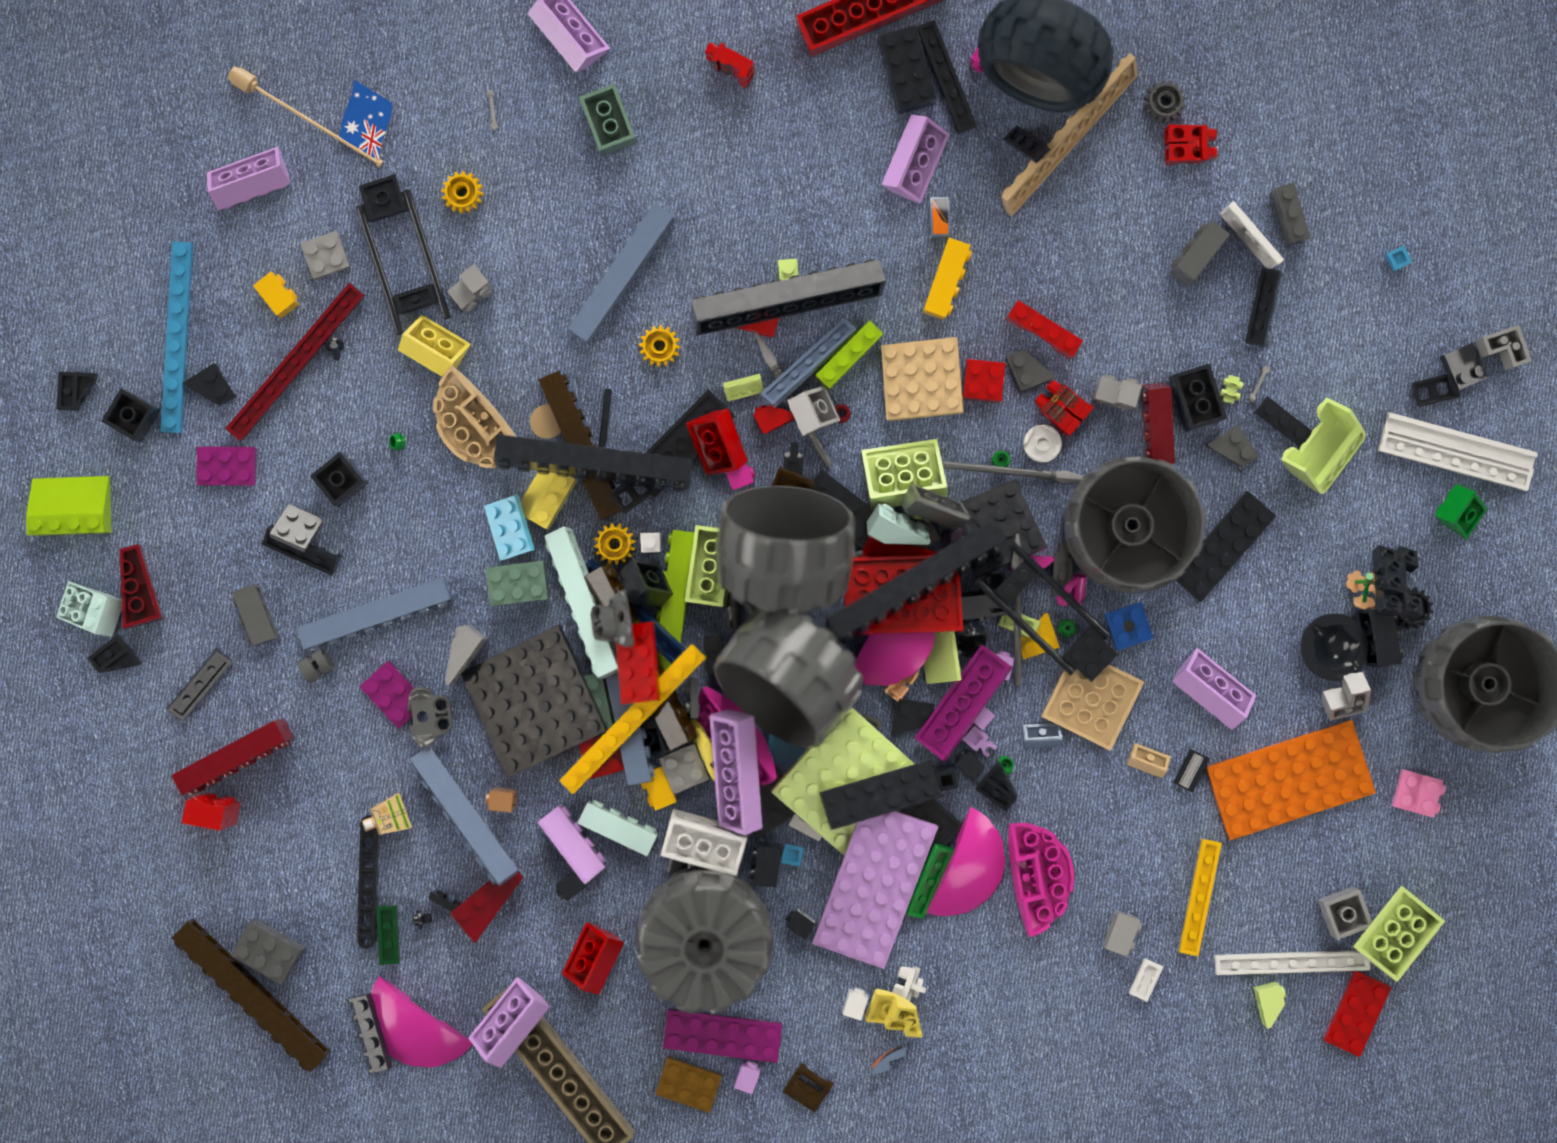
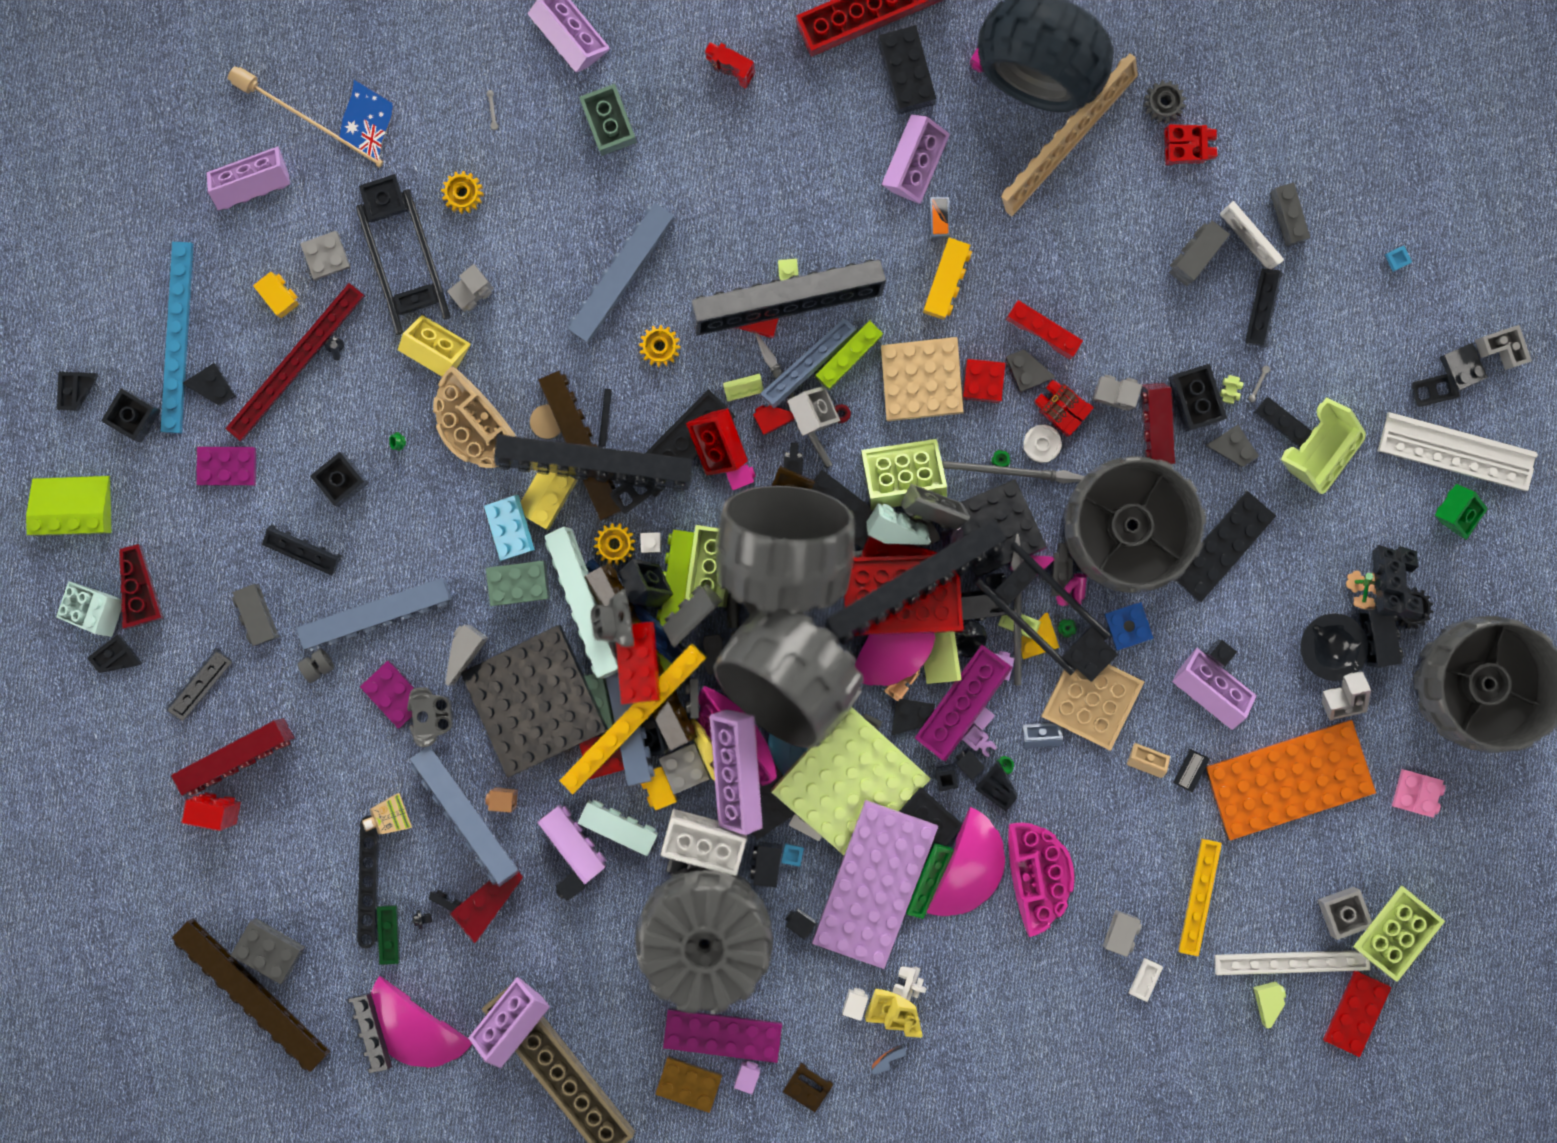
(296, 528): plate -> none
(592, 958): red slope -> none
(690, 613): none -> dark grey slope
(880, 795): black plate -> none
(946, 77): black plate -> none
(1026, 144): black plate -> none
(1221, 652): none -> black brick

